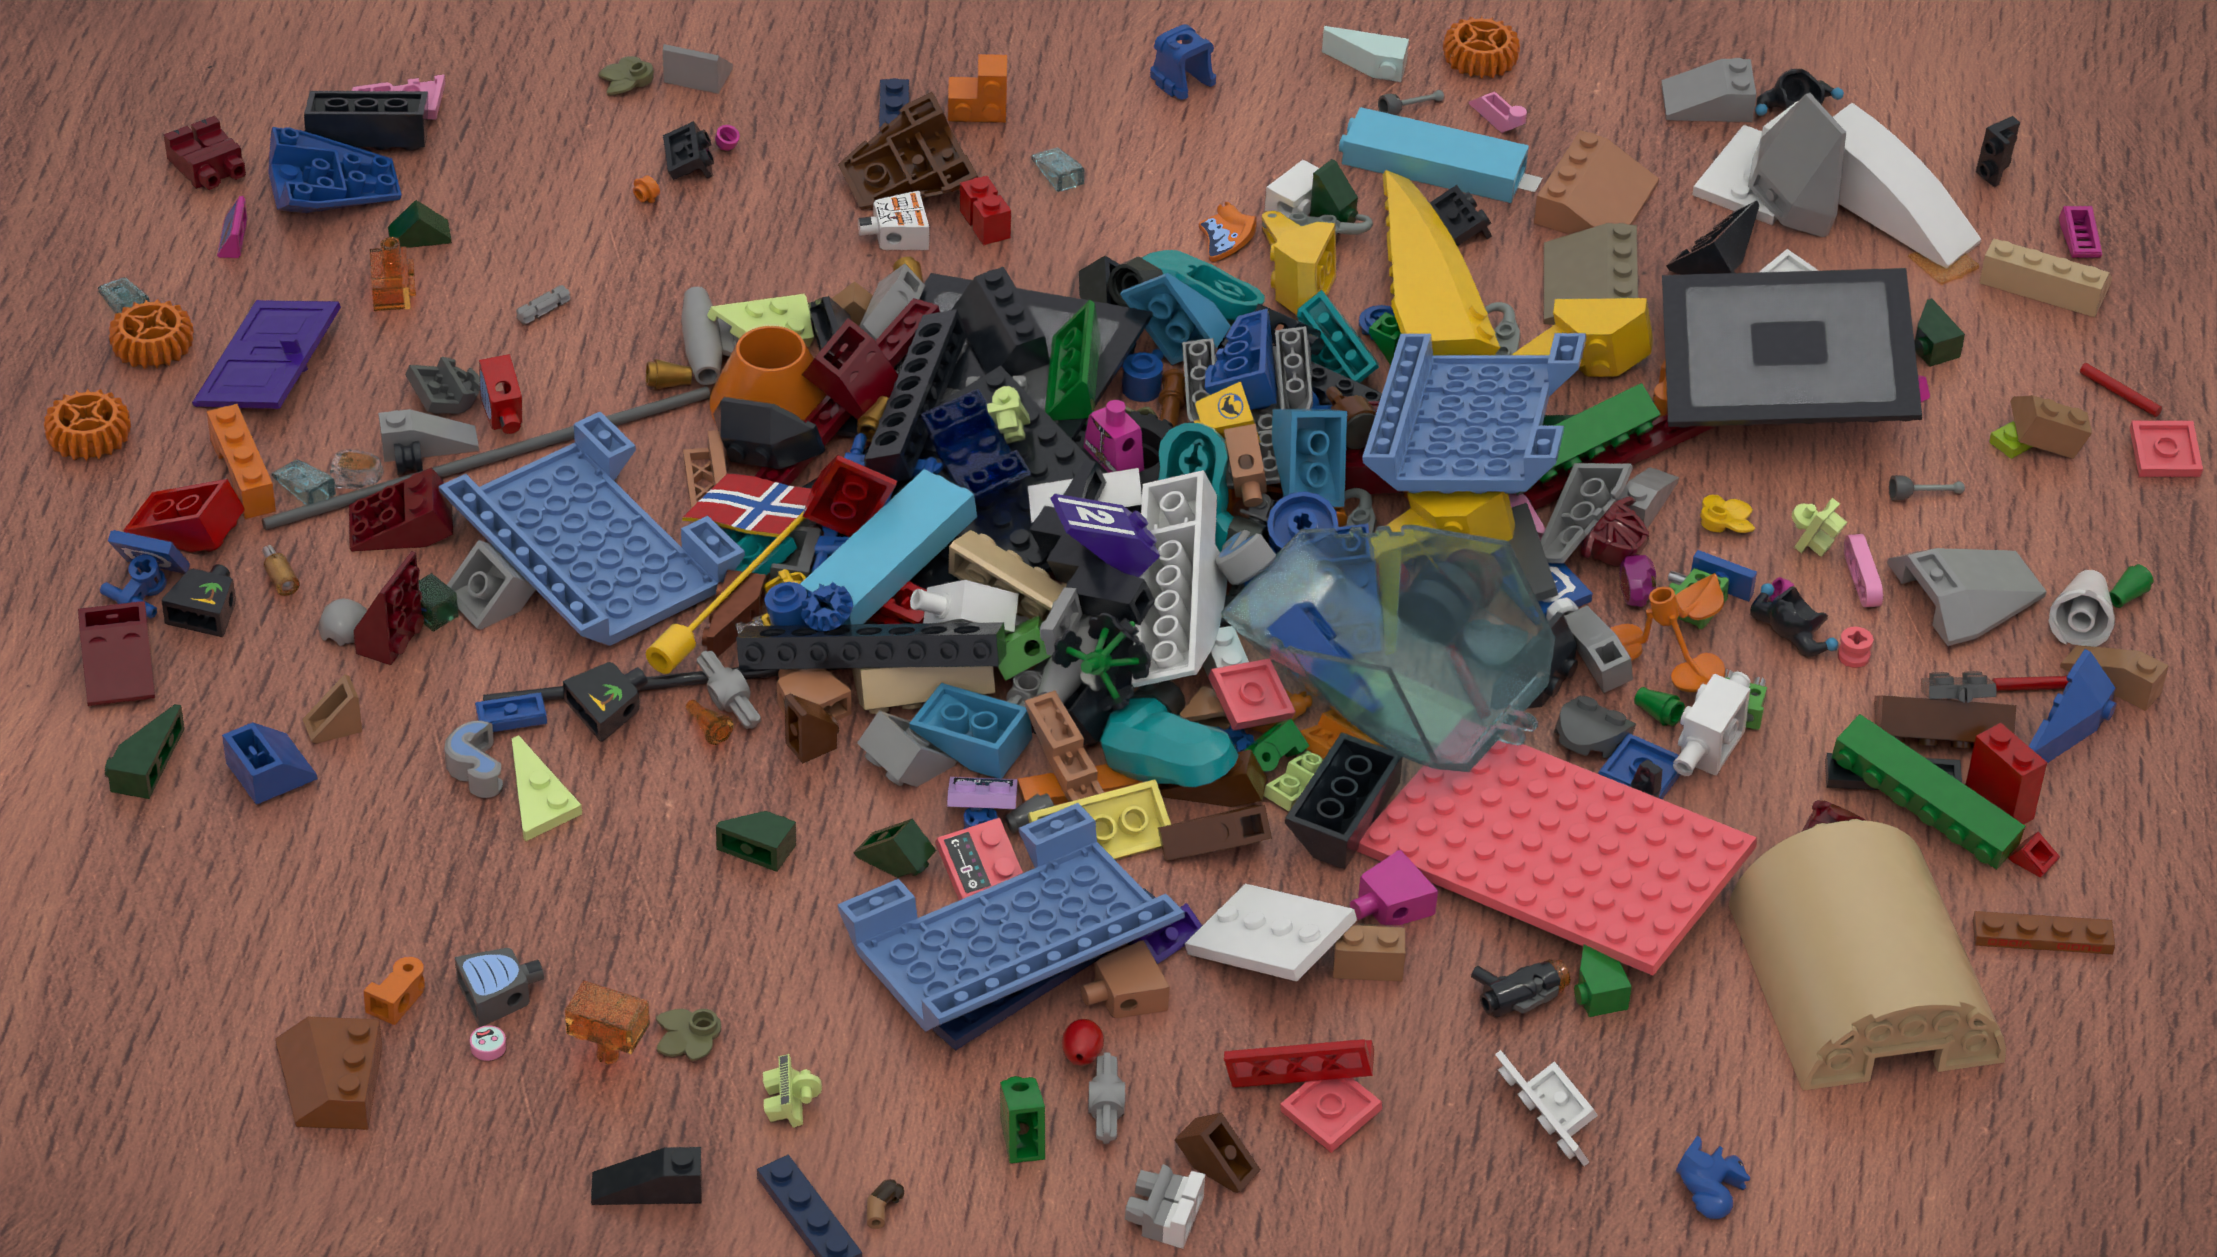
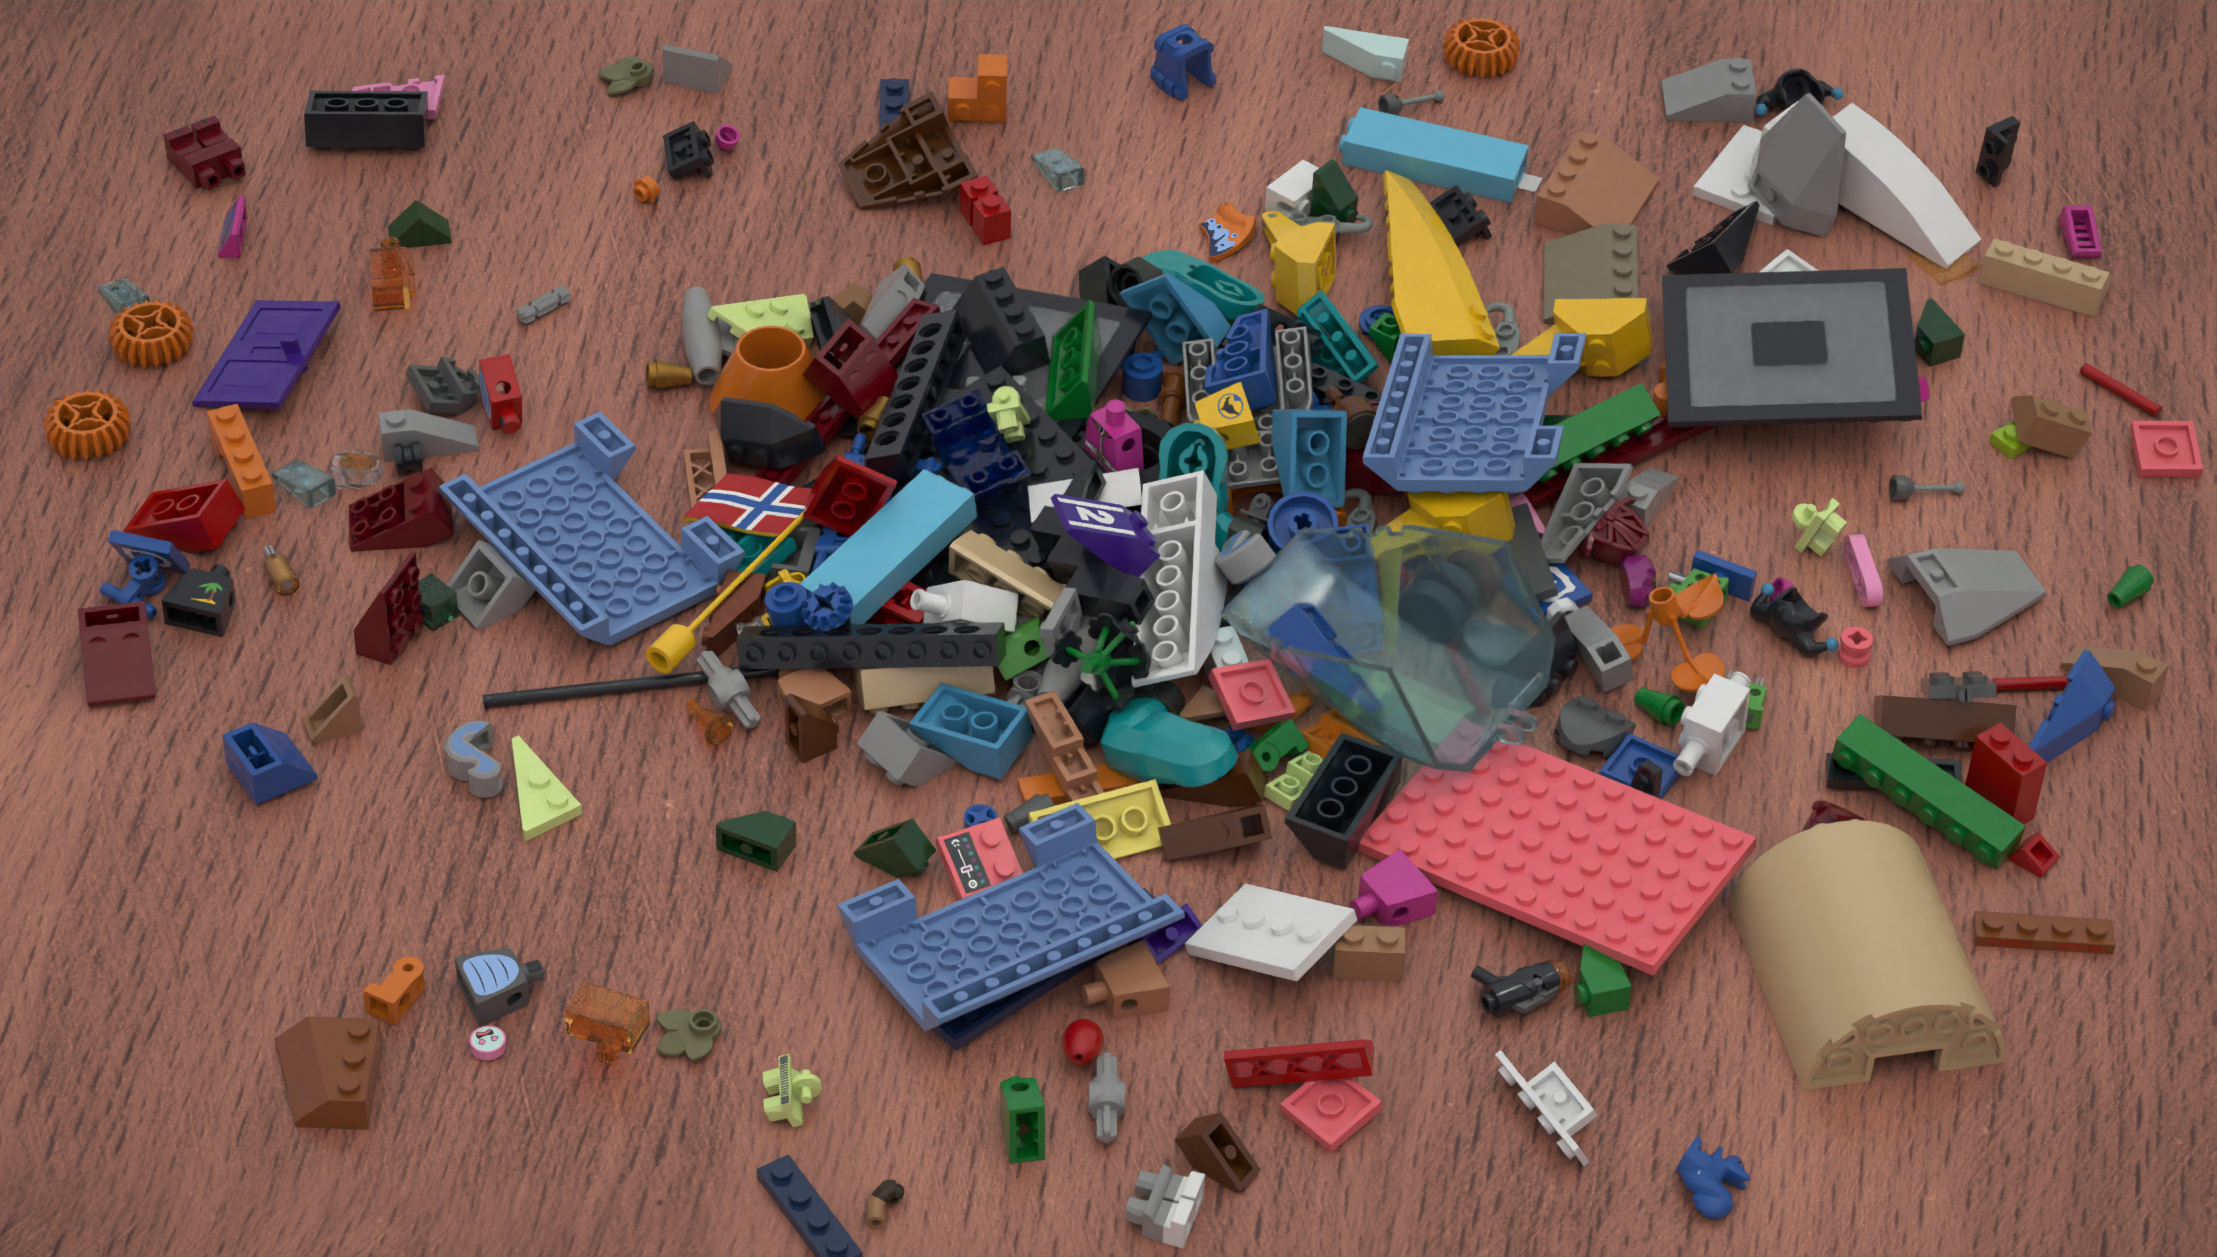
(144, 755): dark green slope -> none
(323, 174): blue wedge -> none
(340, 620): light grey hair -> none
(485, 458): dark grey piece -> none
(513, 712): blue plate -> none
(604, 697): black torso -> none
(656, 1177): black slope -> none
(898, 223): white torso -> none
(982, 793): lavender plate -> none
(1246, 464): nougat torso -> none
(1499, 112): bright pink piece -> none
(1723, 514): yellow plate -> none
(2083, 611): white cone -> none

